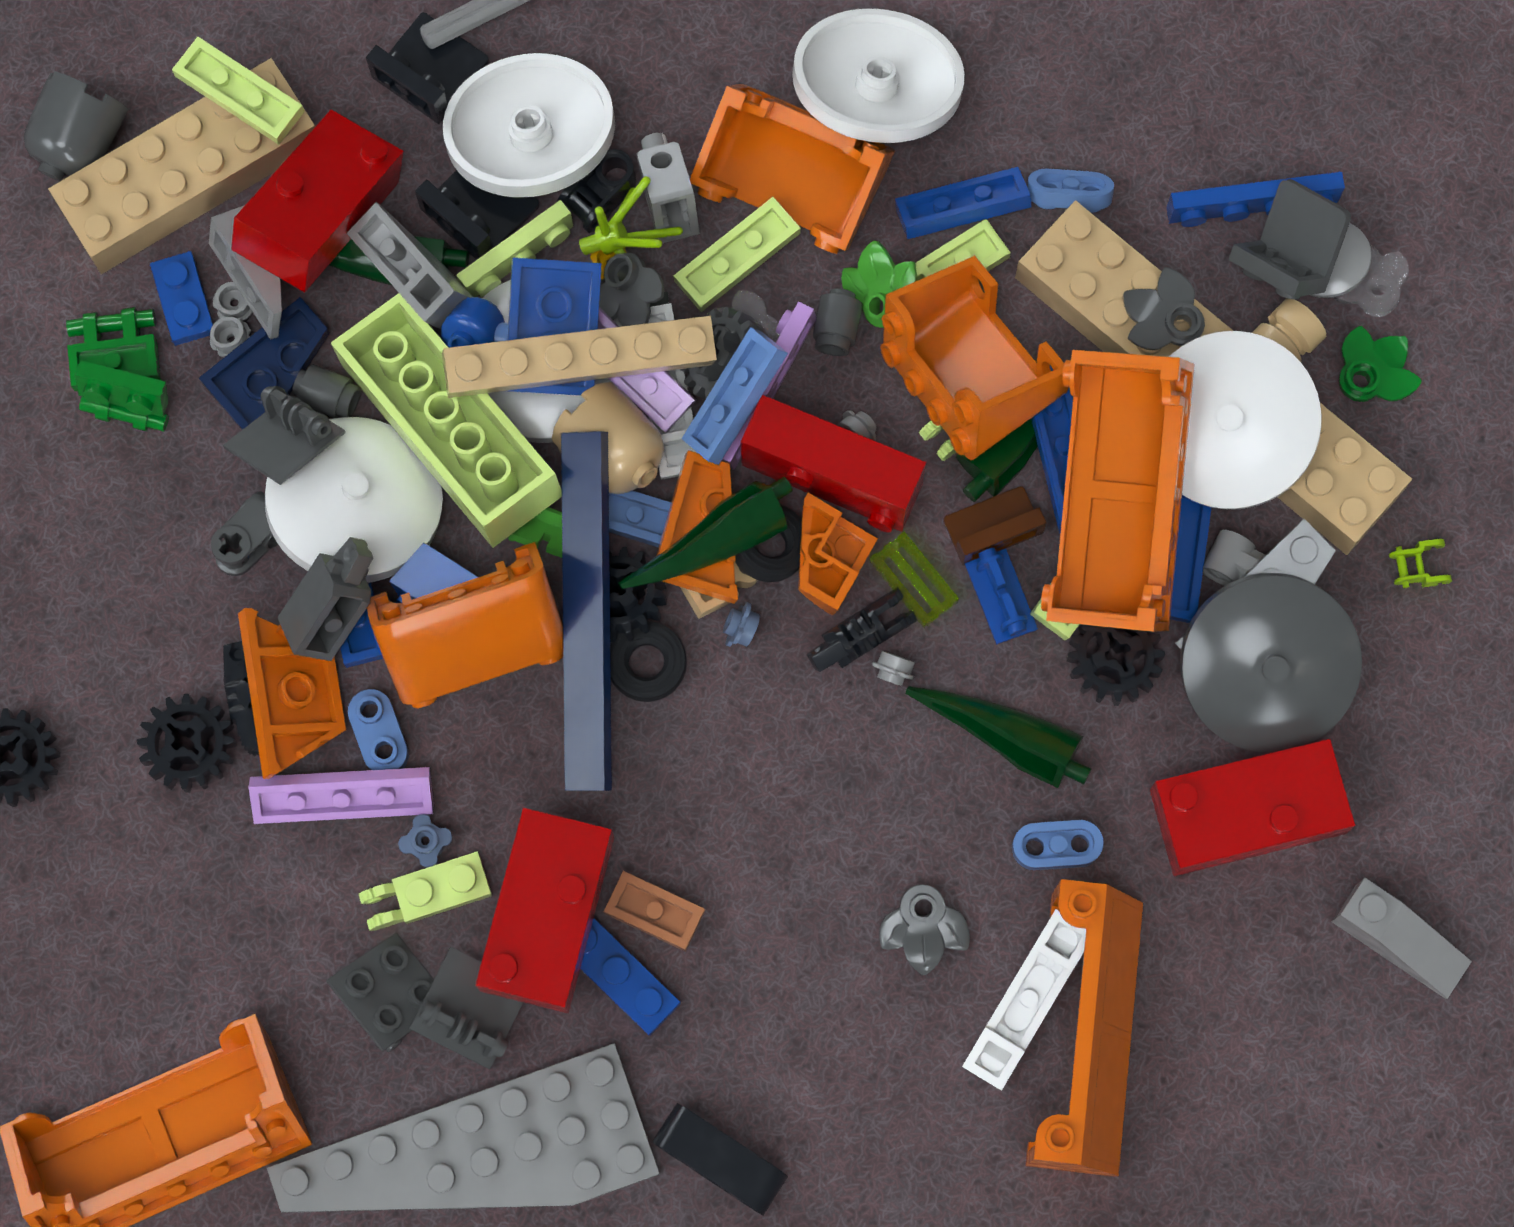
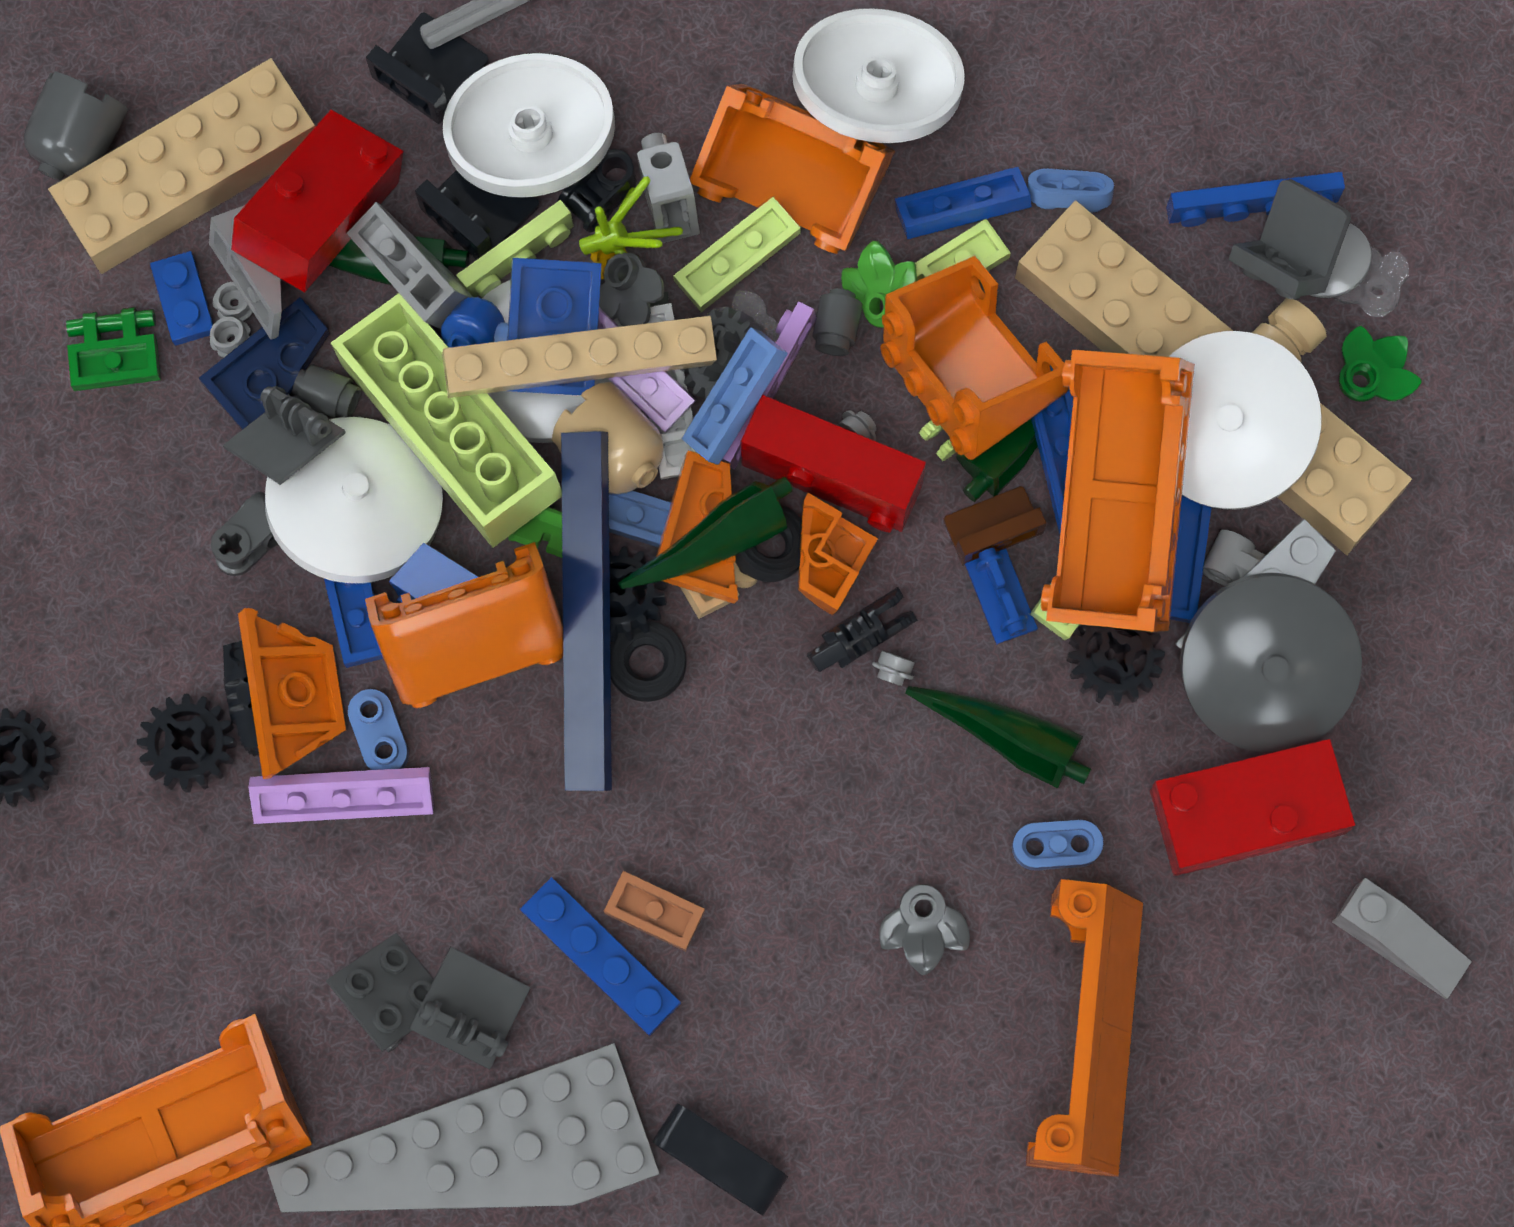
(122, 396): green plate -> none
(238, 90): yellowish green plate -> none
(328, 601): dark grey hinge -> none
(428, 853): sand blue plate -> none
(430, 891): yellowish green hinge -> none
(545, 910): red brick -> none
(741, 625): sand blue plate -> none
(891, 550): clear neon green tile -> none
(1027, 1001): white slope -> none
(1160, 308): dark grey plate -> none
(1427, 581): lime piece -> none

